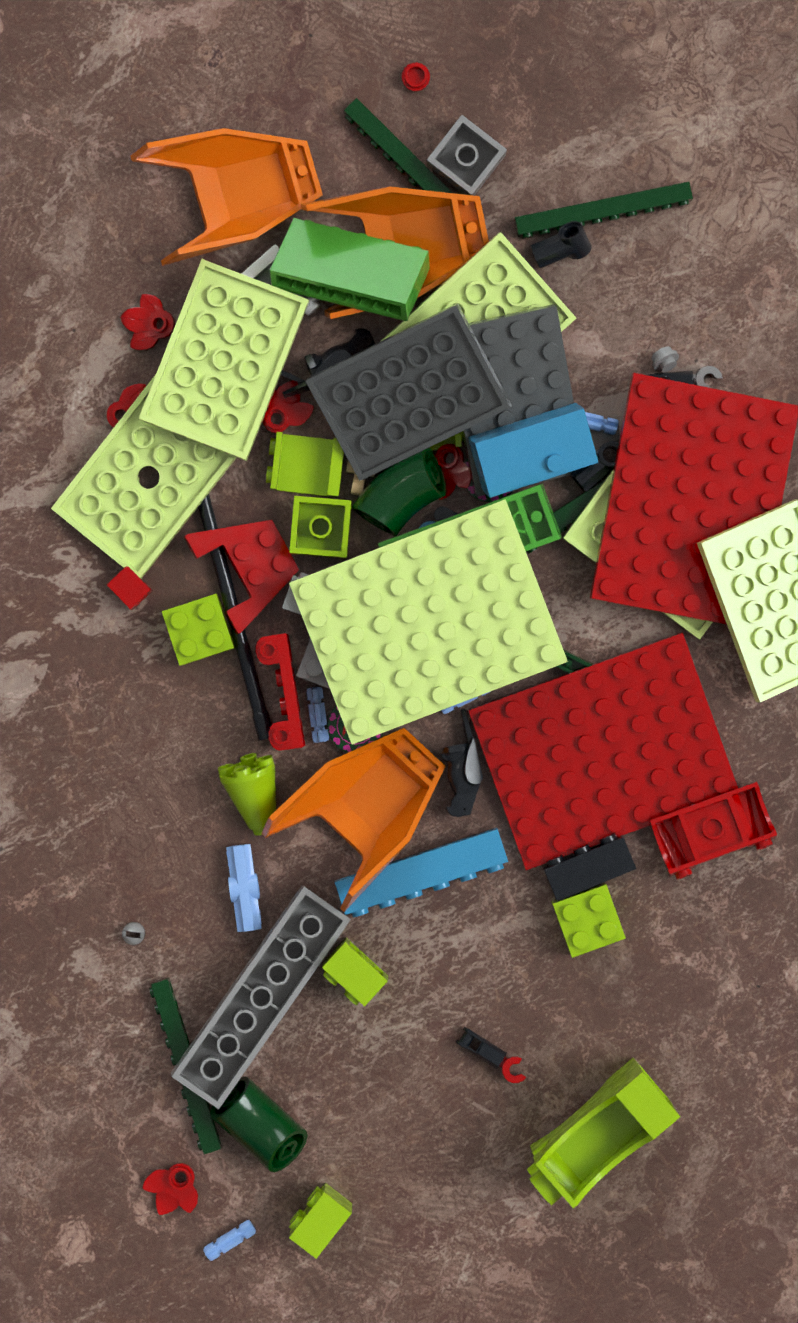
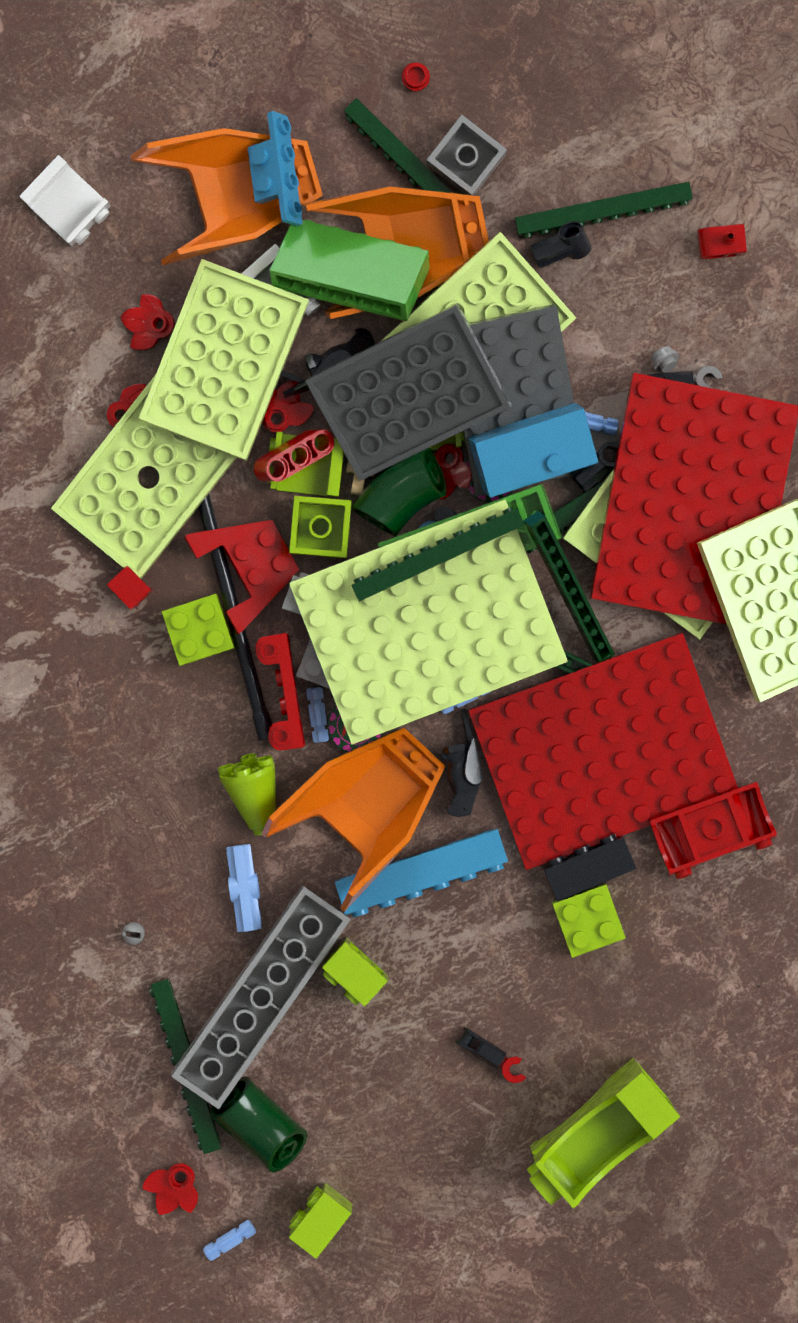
(66, 202): none -> white panel
(274, 170): none -> dark azure bracket
(305, 455): none -> red beam
(438, 554): none -> dark green piece
(568, 586): none -> dark green piece
(722, 241): none -> red piece

